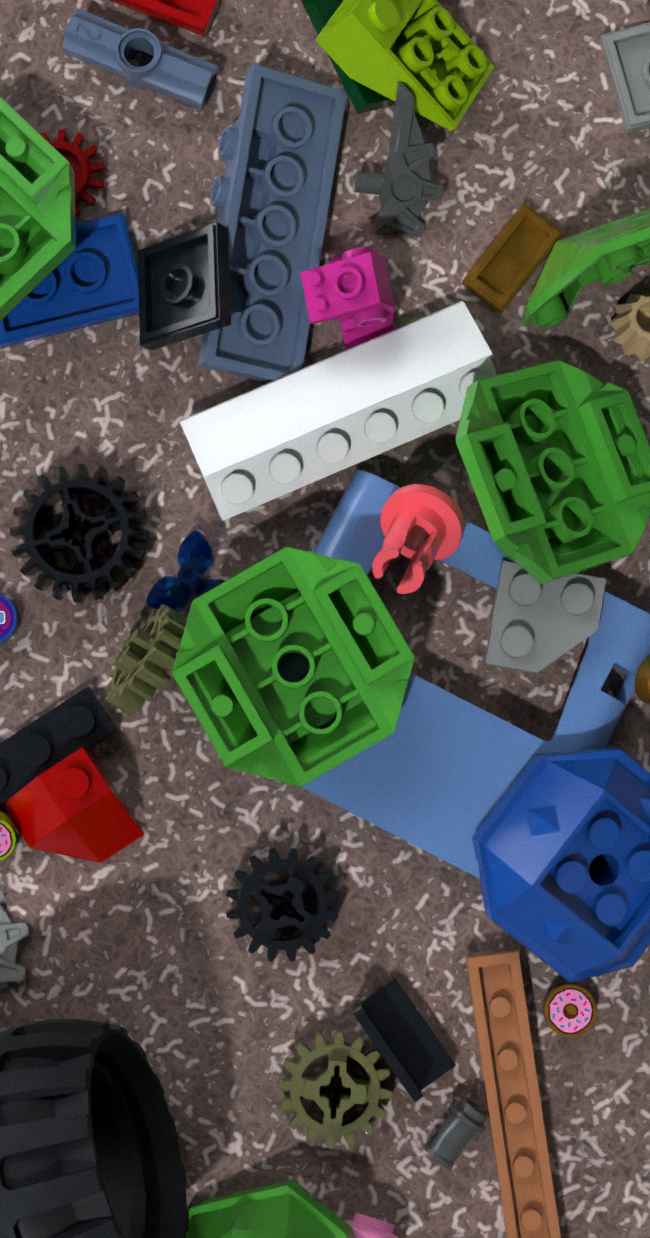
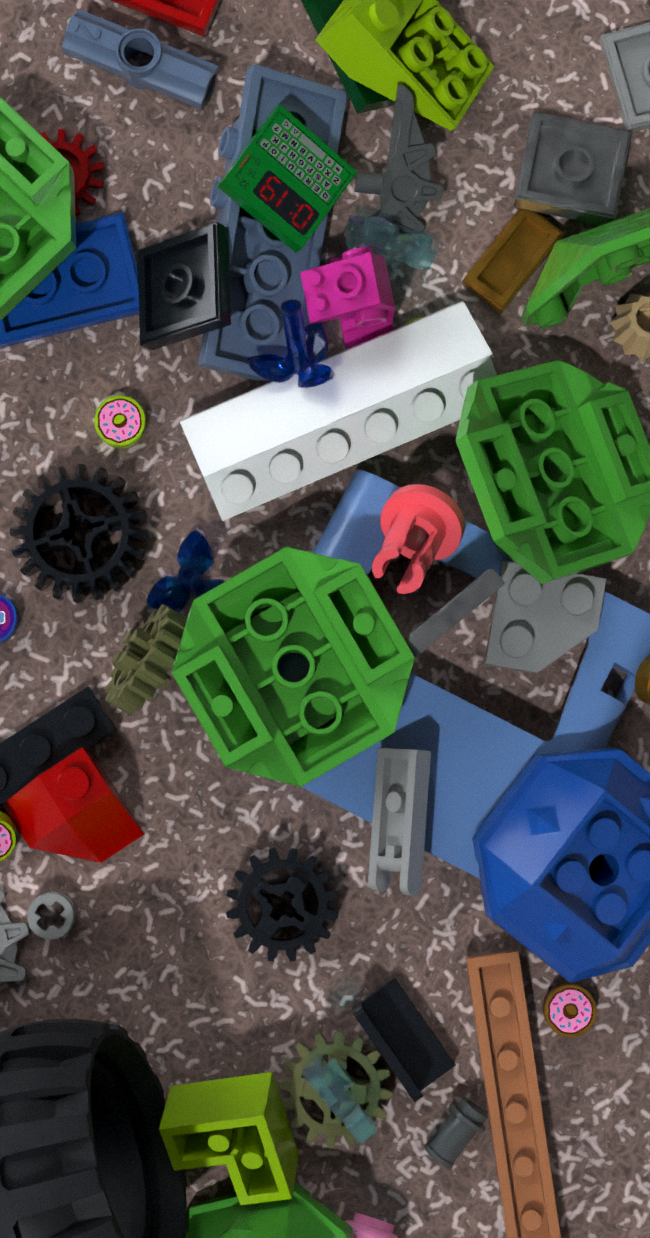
(54, 931): none -> light grey bush
(120, 422): none -> tile
(235, 1125): none -> lime brick
(287, 178): none -> green tile
(304, 349): none -> clear blue plant
(332, 1085): none -> clear light blue plate
(388, 242): none -> clear light blue plate
(399, 819): none -> light grey hinge
(453, 612): none -> flat silver tile
(572, 169): none -> flat silver tile

